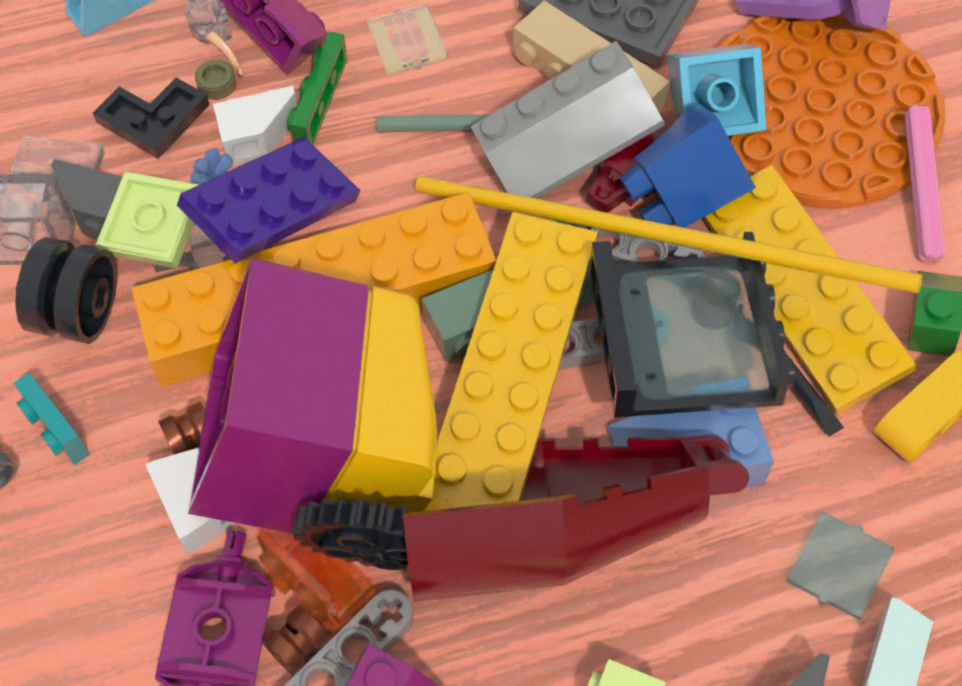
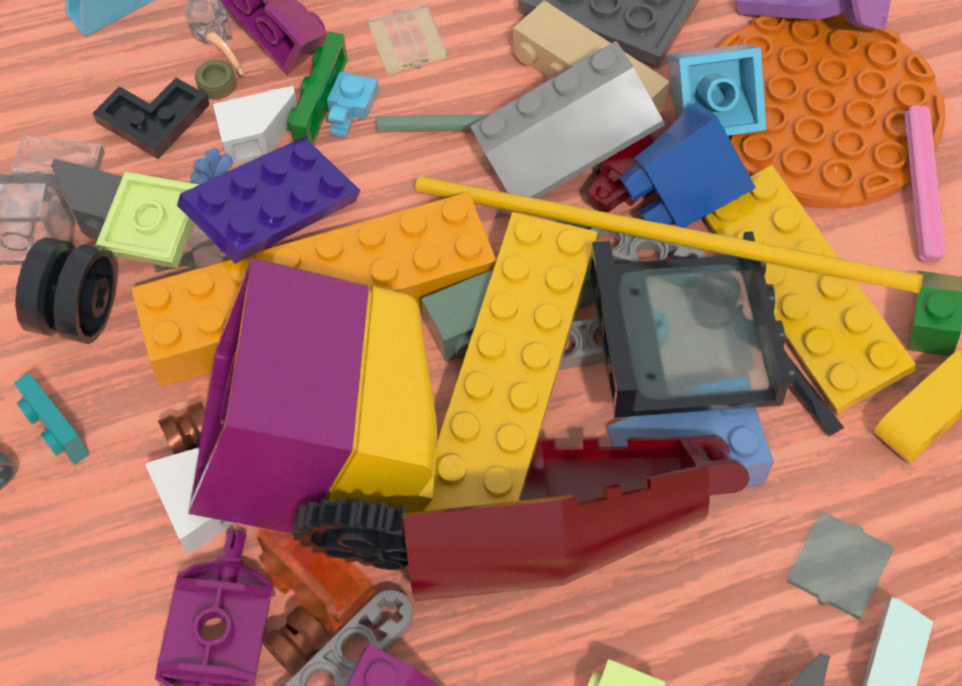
(350, 98): none -> medium azure plate

